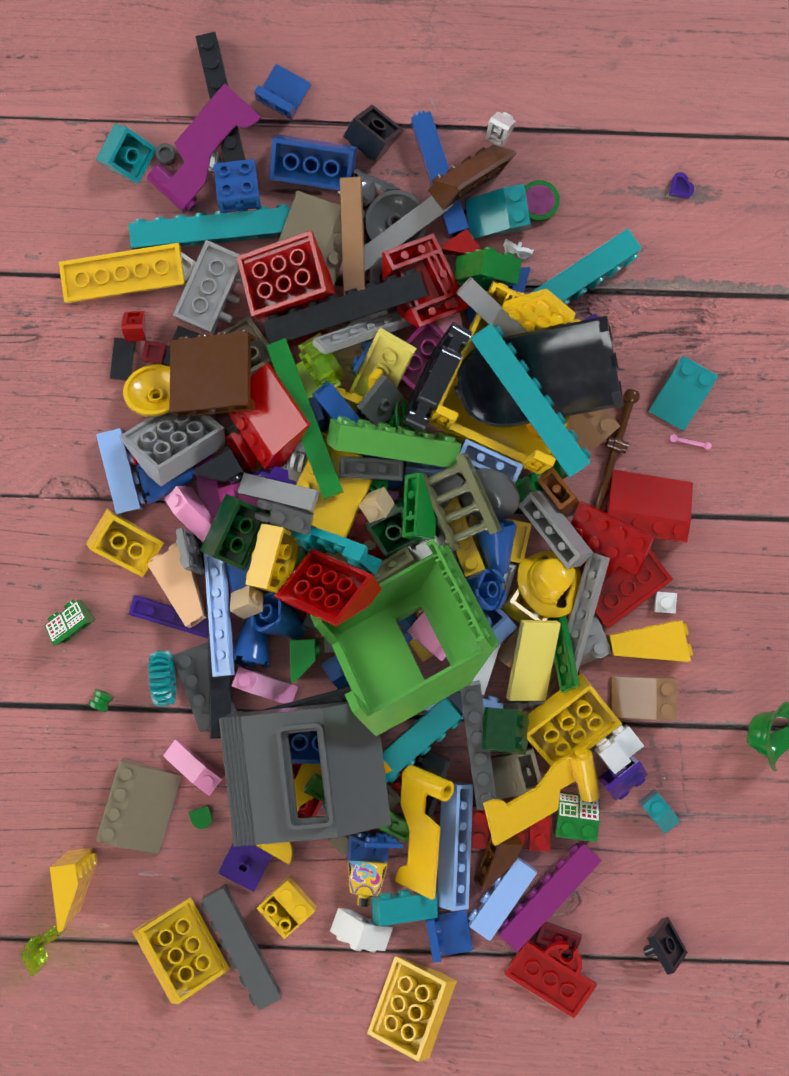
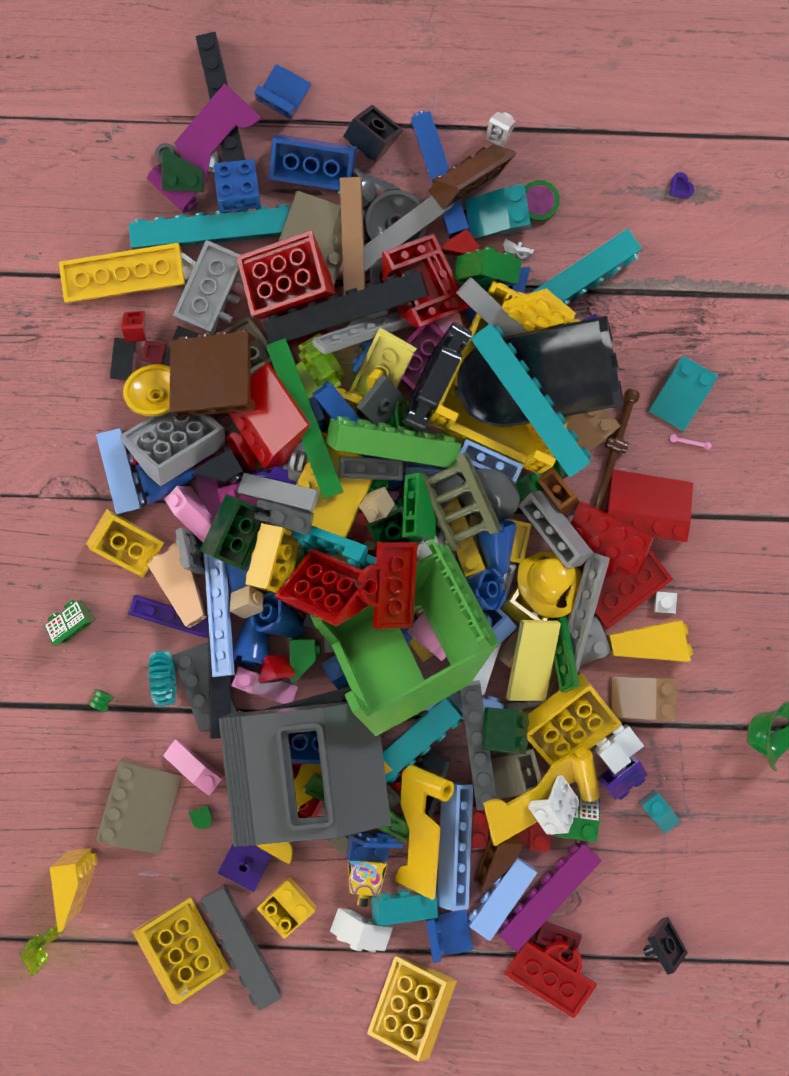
(126, 153): teal slope -> none
(180, 174): none -> dark green wing
(276, 669): none -> red slope
(391, 585): none -> red plate
(559, 810): none -> white bracket

